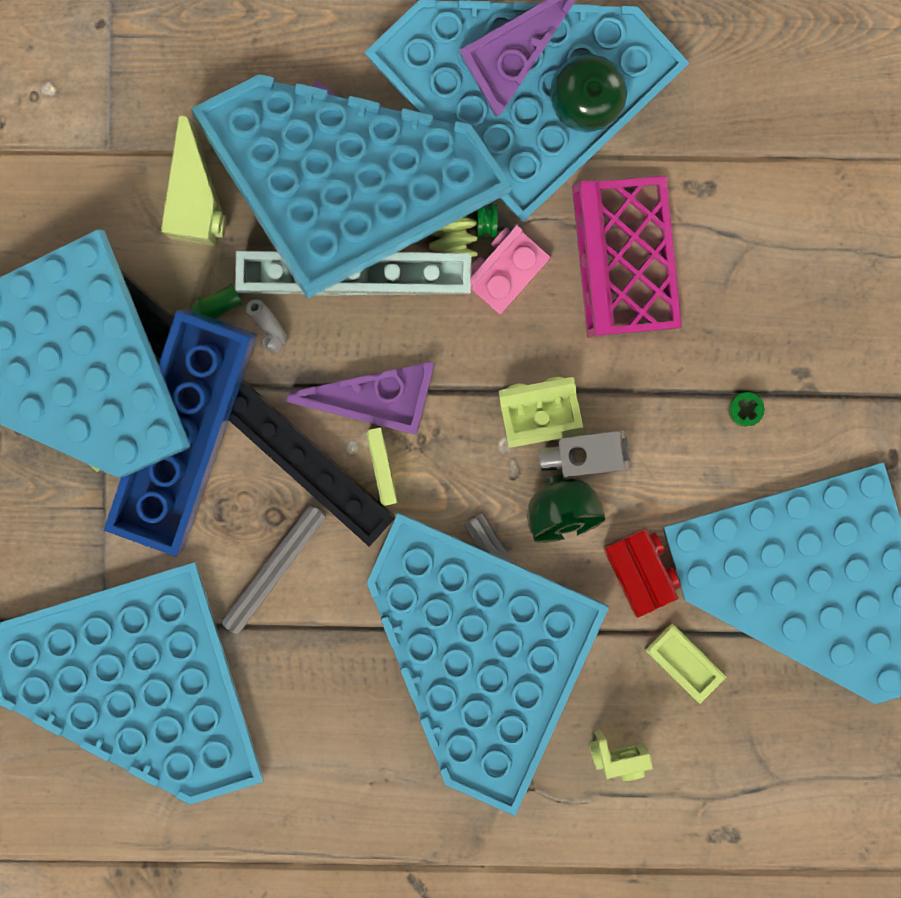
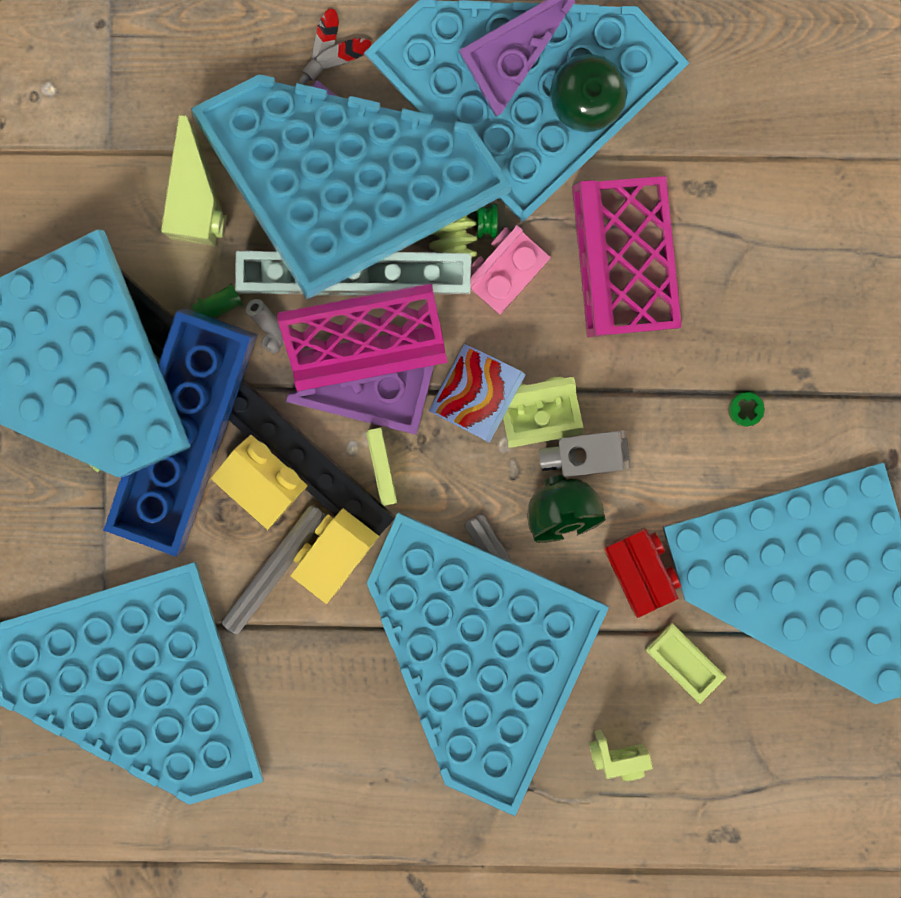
(259, 481): none -> light yellow brick
(327, 55): none -> piece
(334, 554): none -> light yellow brick
(365, 354): none -> dark pink fence
(477, 392): none -> slope

